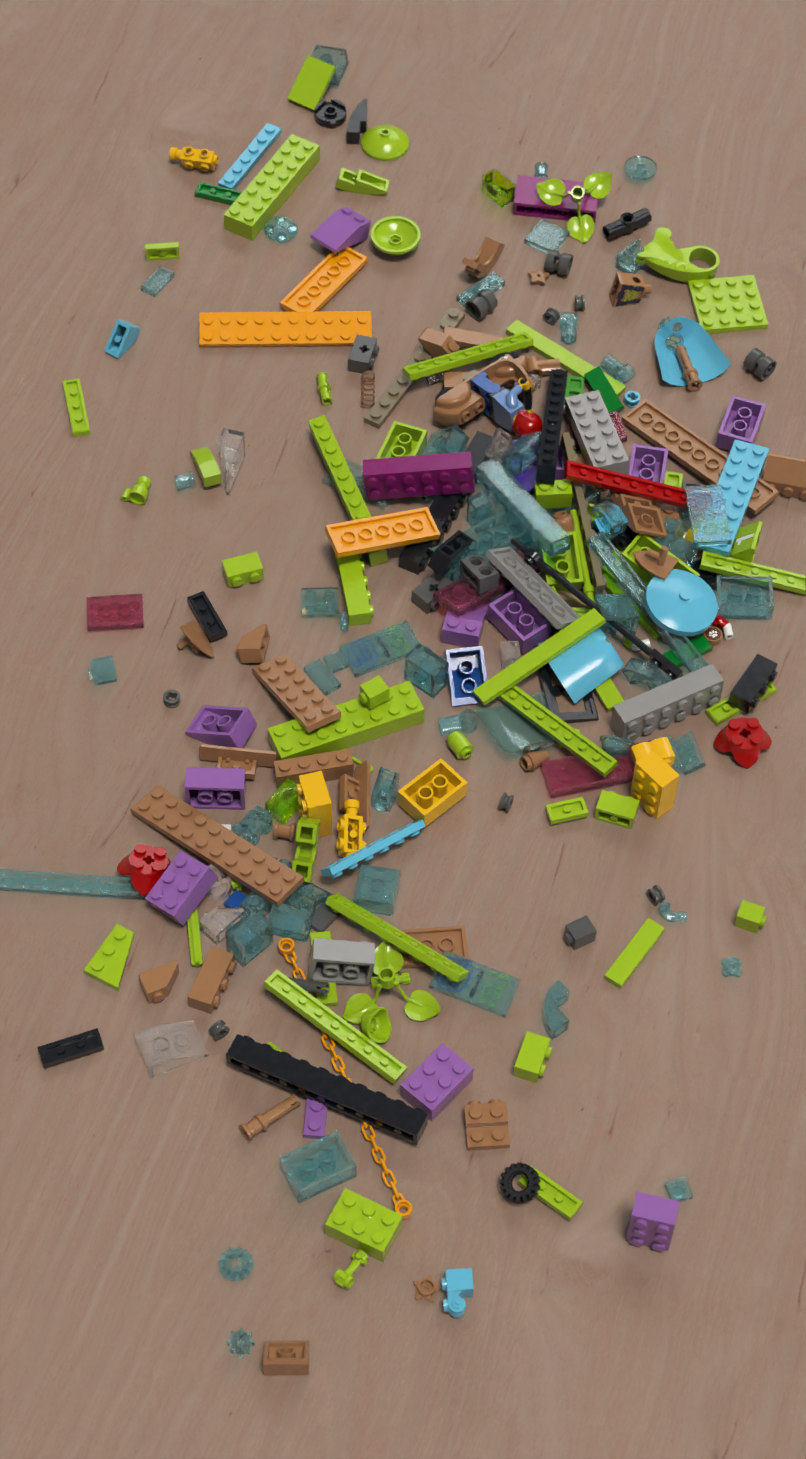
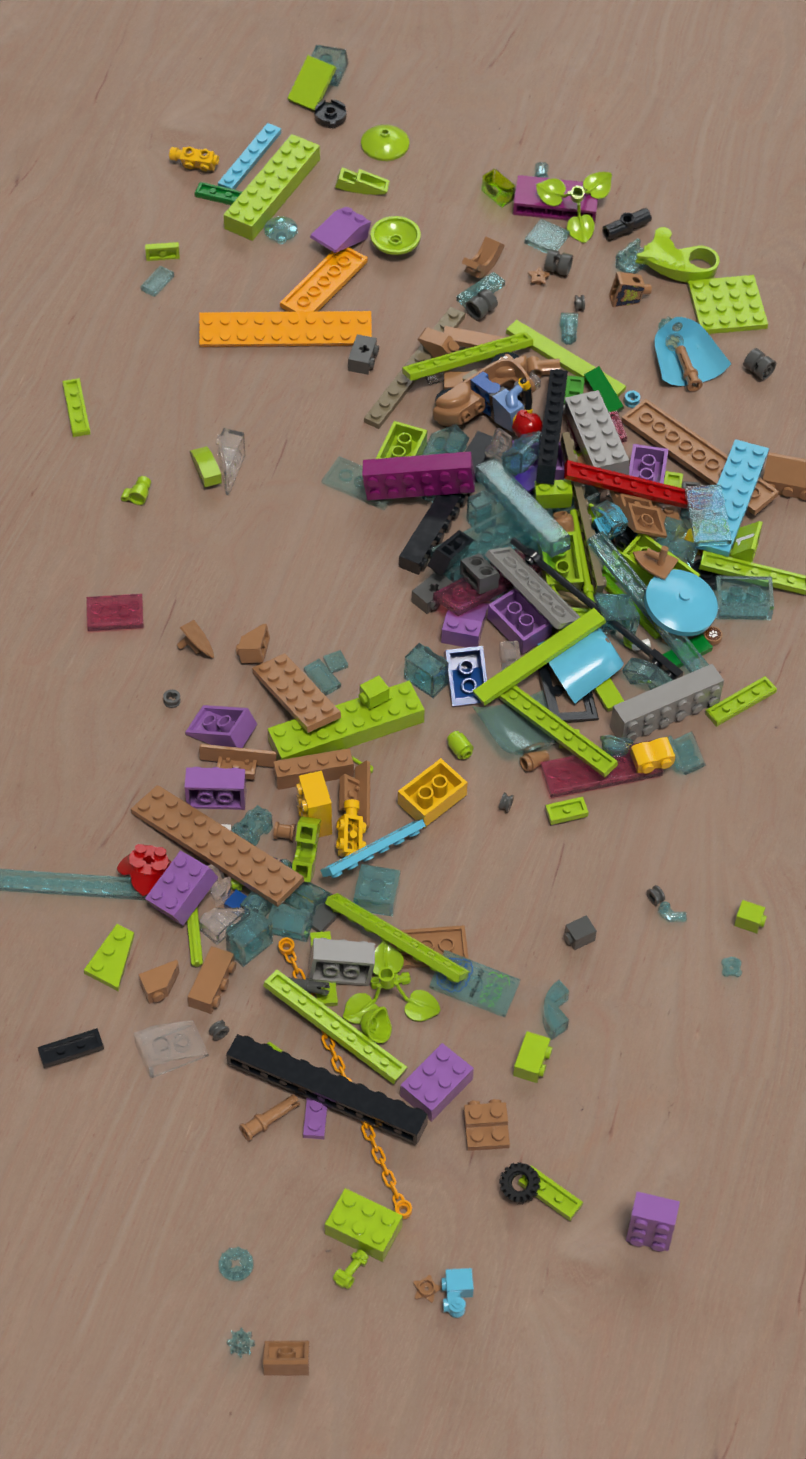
(102, 670): clear light blue brick -> none
(121, 338): medium azure slope -> none
(184, 480): clear light blue bush -> none
(207, 616): black plate -> none
(242, 569): lime brick -> none
(283, 801): clear neon green piece -> none
(318, 1166): clear light blue brick -> none
(320, 601): clear light blue bracket -> none
(324, 388): lime pin -> none
(342, 478): lime brick -> none
(343, 620): clear light blue tile -> none
(354, 589): lime brick -> none
(357, 123): slope -> none
(368, 380): medium nougat piece -> none
(379, 648): clear light blue tile -> none
(382, 532): light orange plate -> none
(385, 790): clear light blue slope -> none
(458, 723): clear light blue piece -> none
(551, 316): dark grey bush -> none
(617, 809): lime brick -> none
(620, 372): clear light blue piece -> none
(634, 953): lime tile -> none
(640, 167): clear light blue dish -> none
(654, 784): yellow brick -> none
(679, 1189): clear light blue plate -> none
(726, 626): arm -> none
(740, 422): medium lavender brick -> none
(747, 749): red brick -> none
(753, 684): black brick -> none

